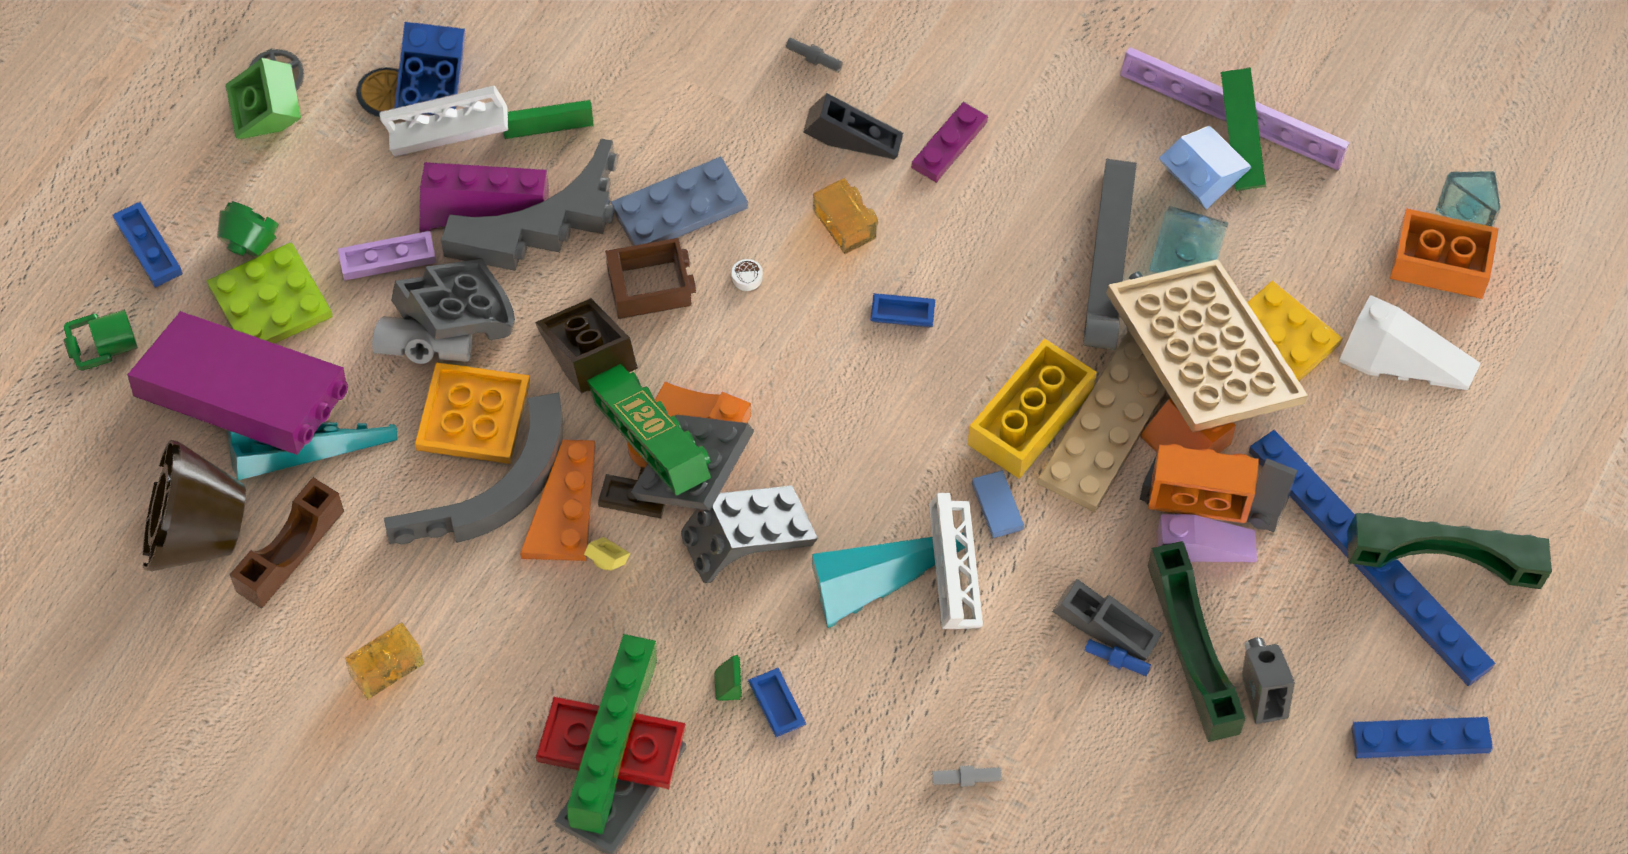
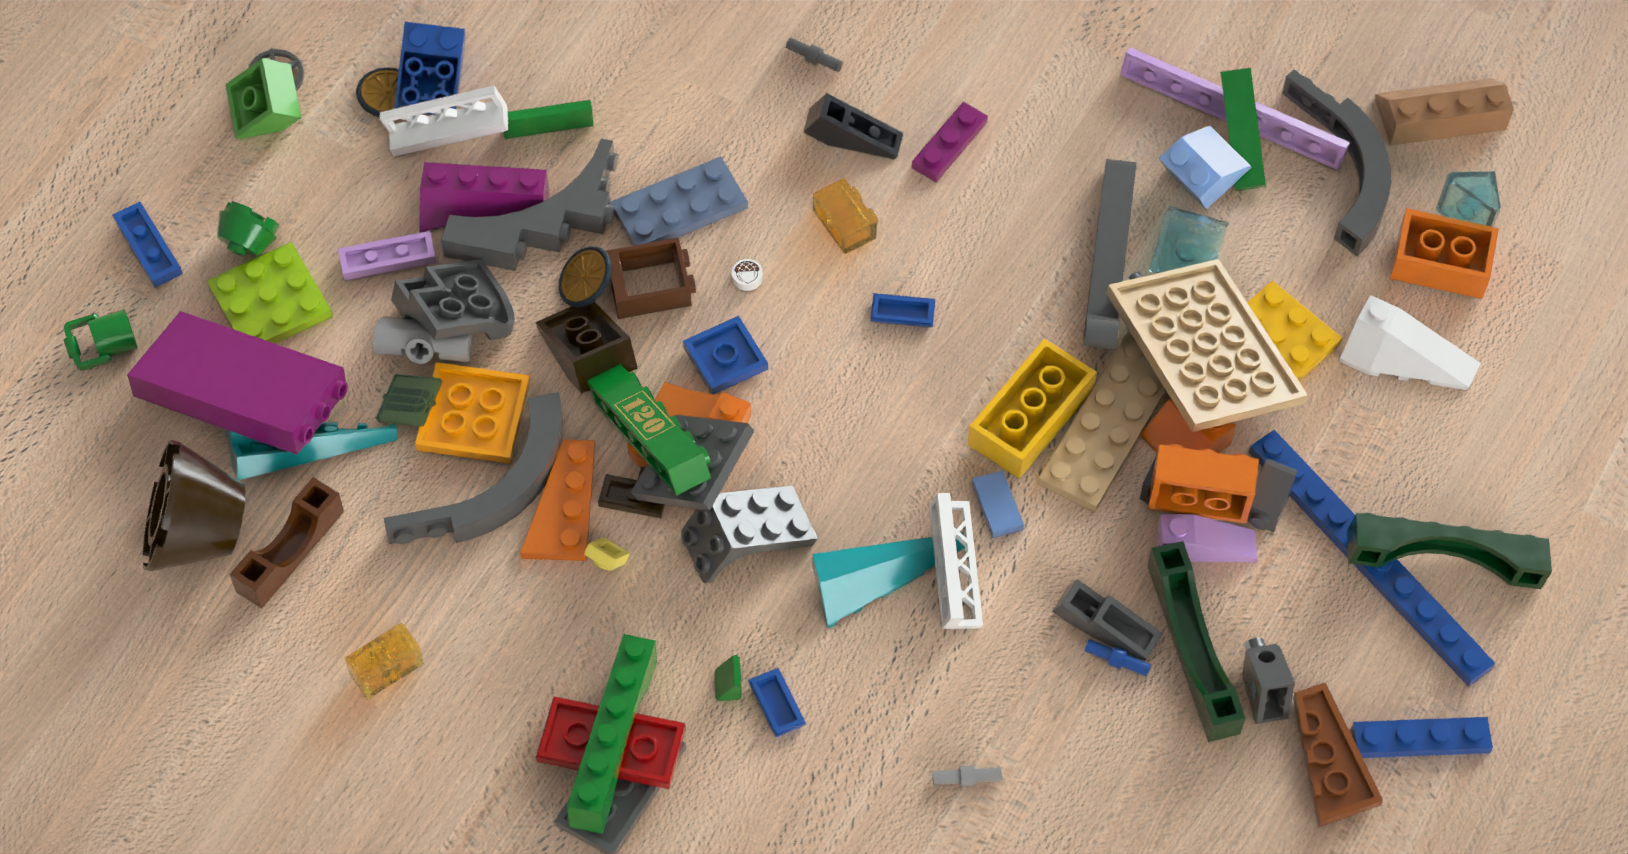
(409, 400): none -> clear green piece
(585, 276): none -> pearl gold wheel
(725, 355): none -> blue plate
(1334, 765): none -> dark orange wing
(1366, 149): none -> dark grey arch
(1445, 111): none -> medium nougat slope

